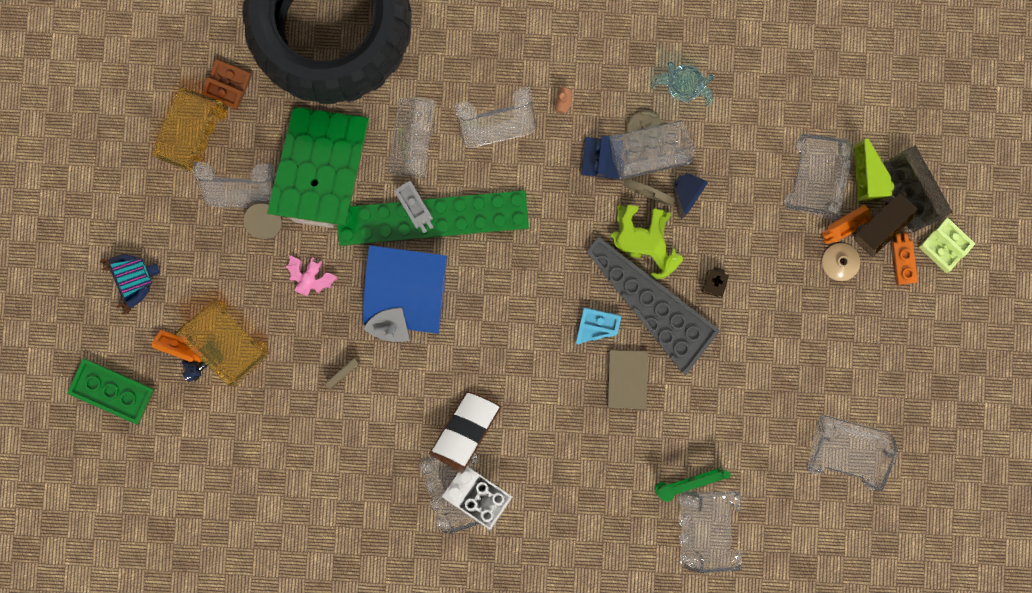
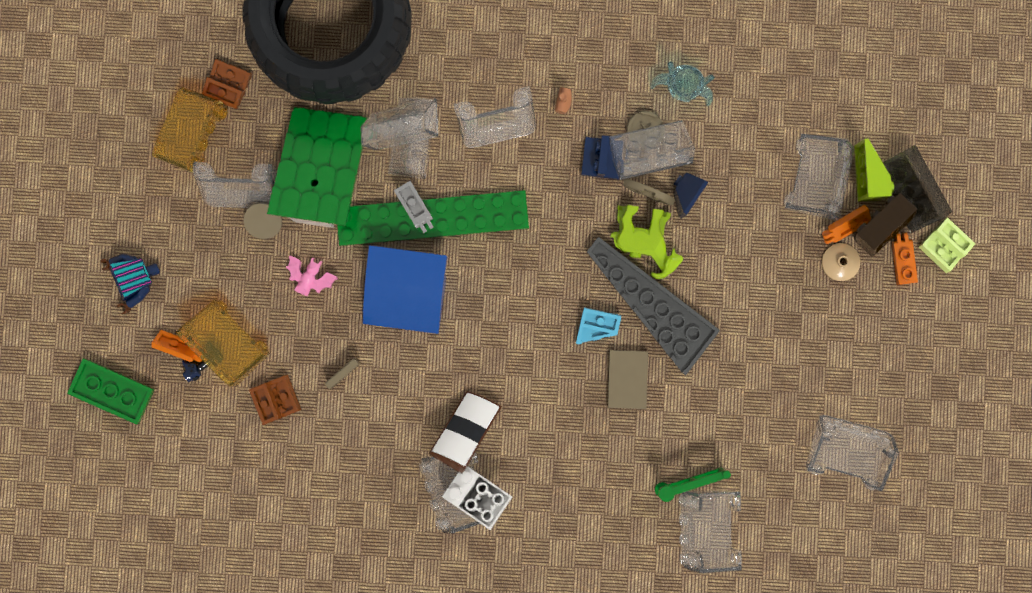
(275, 399): none -> dark orange slope
(389, 325): light grey shield -> none
(400, 125): none -> clear slope
(718, 290): dark brown brick -> none

